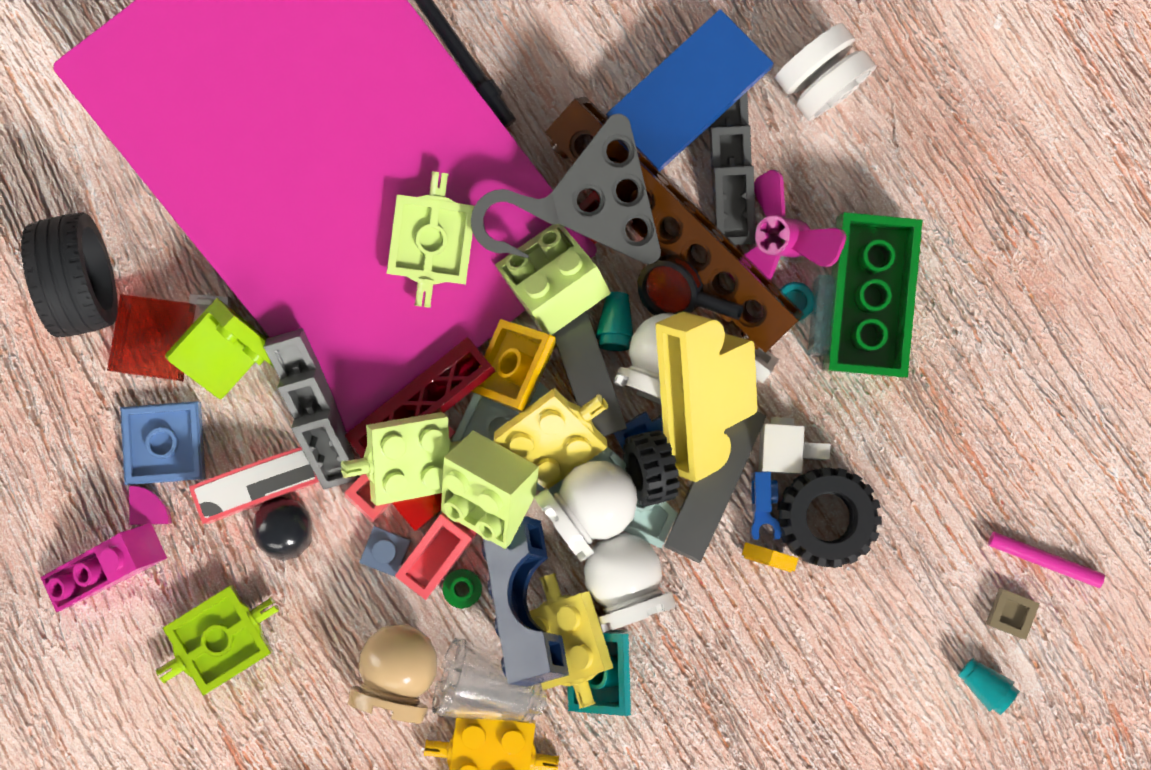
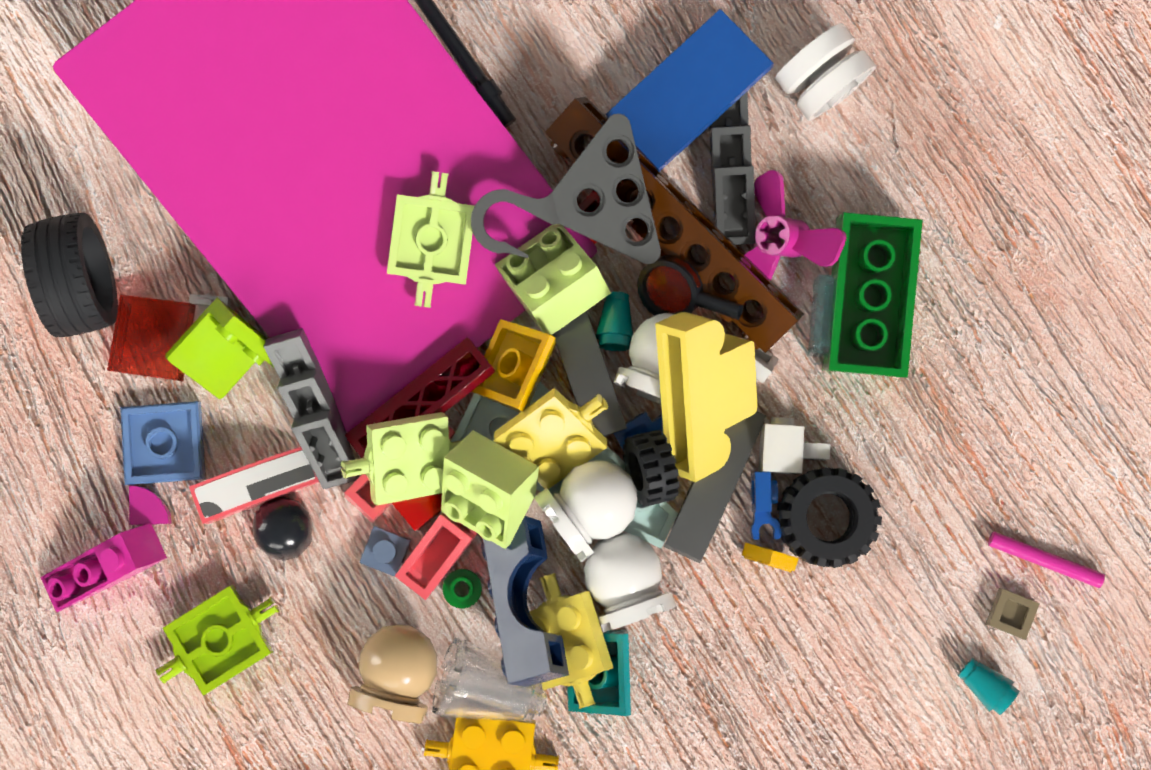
(801, 296): teal tile -> none

